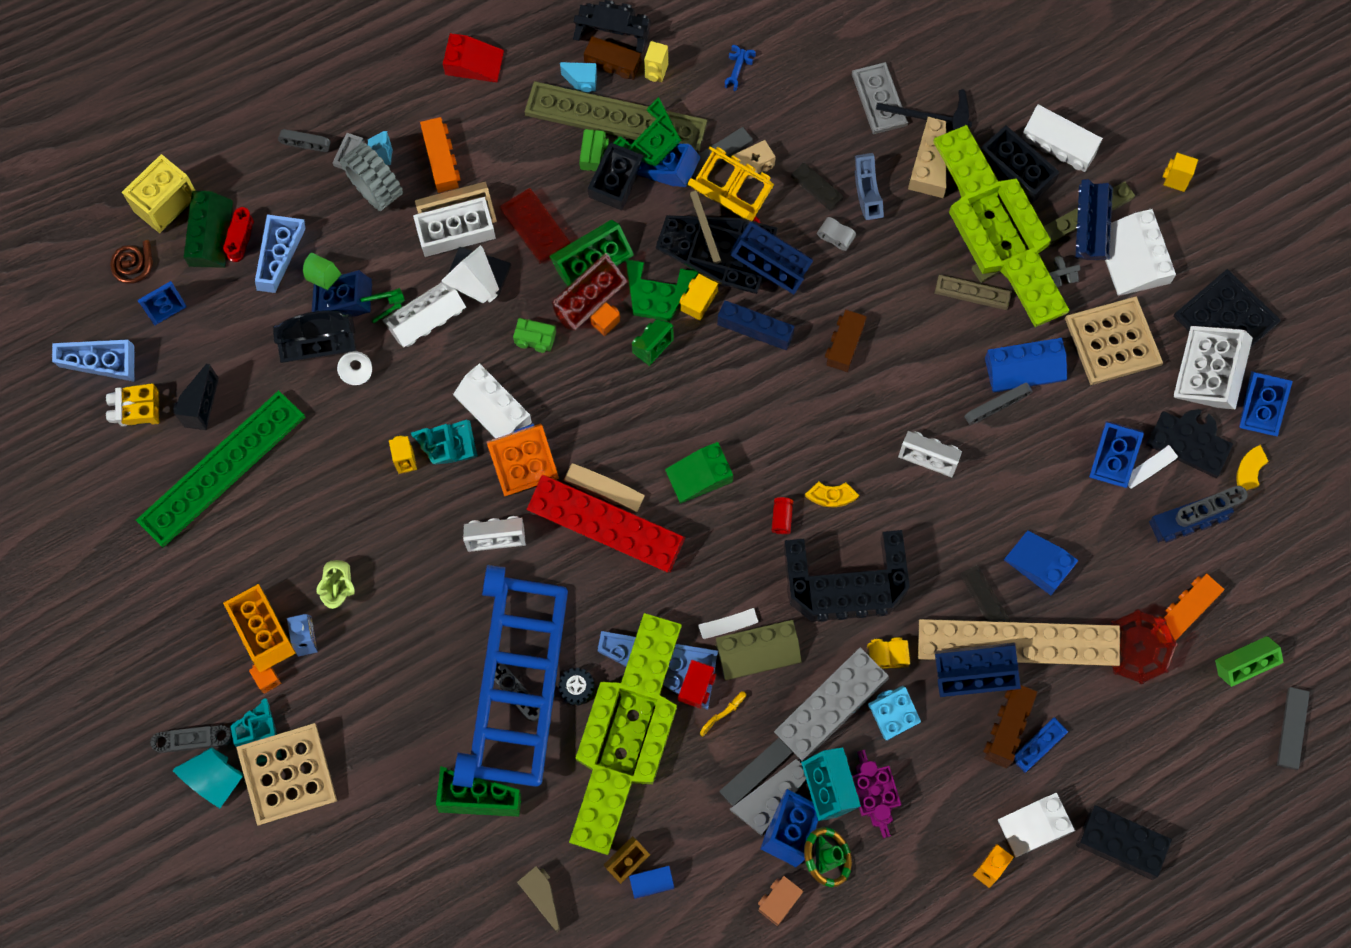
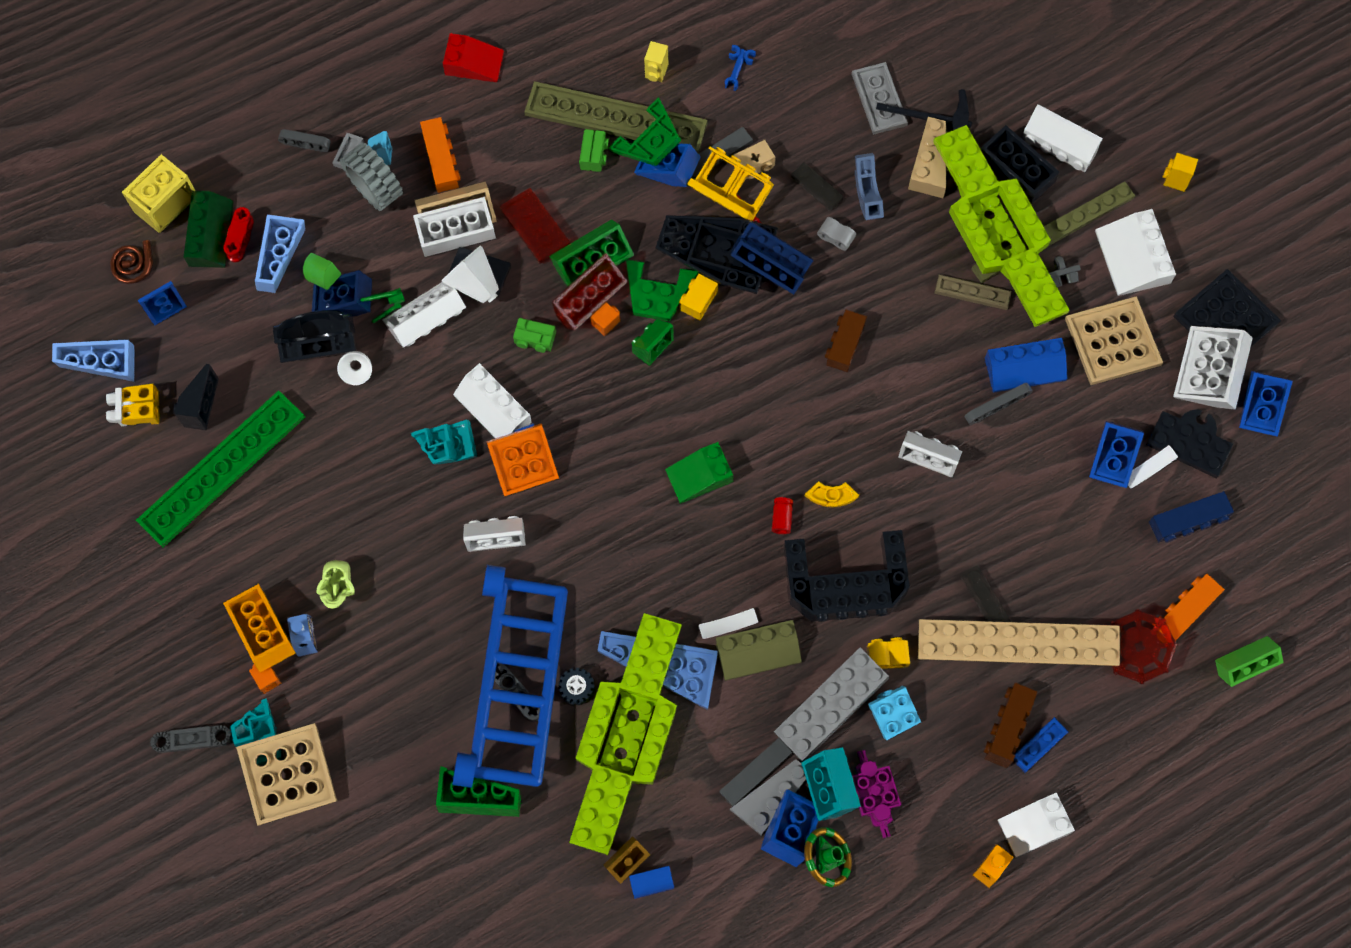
(210, 776): teal slope -> none
(402, 454): yellow brick -> none
(539, 890): dark tan slope -> none
(580, 75): medium azure slope -> none
(604, 487): tan slope -> none
(606, 523): red brick -> none
(612, 58): reddish brown brick -> none
(613, 19): black piece -> none
(615, 176): black slope -> none
(696, 684): red brick -> none
(705, 227): dark tan tile -> none
(731, 706): yellow piece -> none
(755, 325): dark blue brick -> none
(779, 900): nougat brick -> none
(977, 669): dark blue brick -> none
(1041, 561): blue slope -> none
(1094, 221): dark blue brick -> none
(1124, 842): black brick -> none
(1210, 504): dark grey beam -> none
(1249, 467): yellow tile -> none
(1293, 728): dark grey tile -> none

